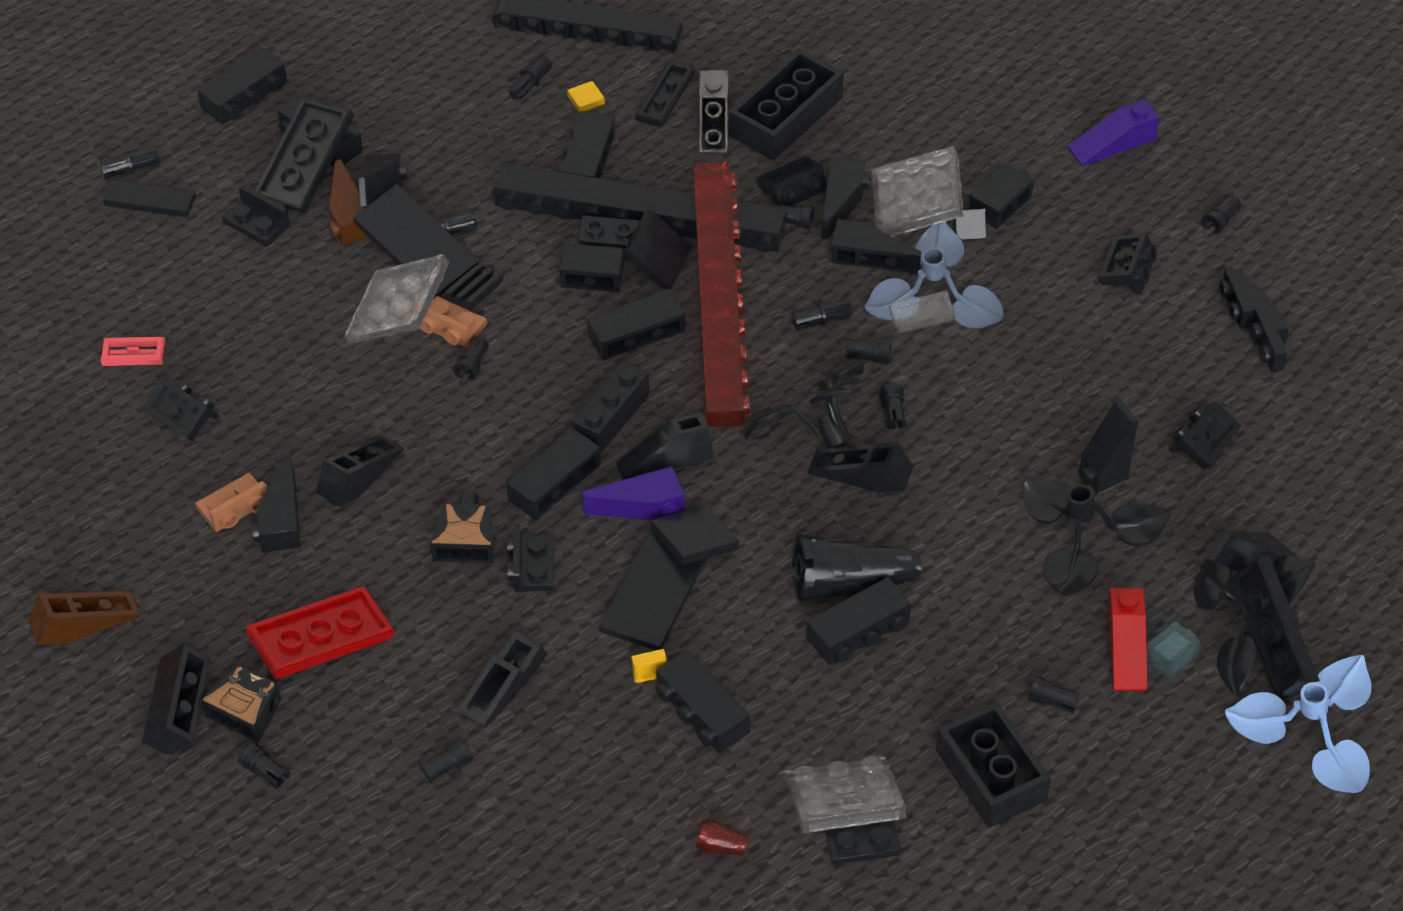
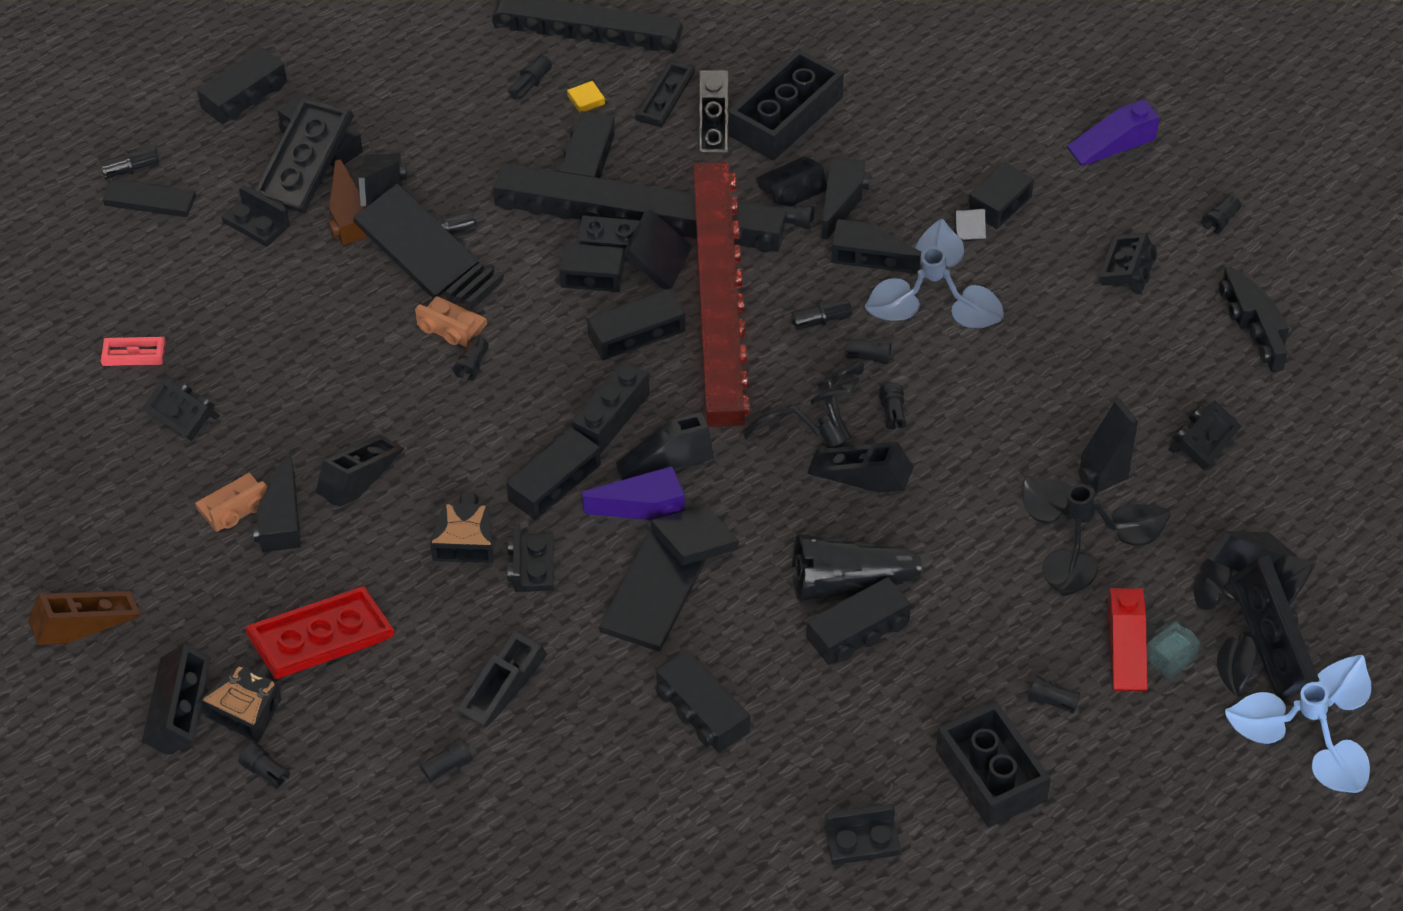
(397, 299): clear plate -> none
(646, 664): yellow tile -> none
(720, 839): clear red cone -> none
(845, 794): clear plate -> none
(917, 192): clear plate -> none
(921, 312): clear tile -> none

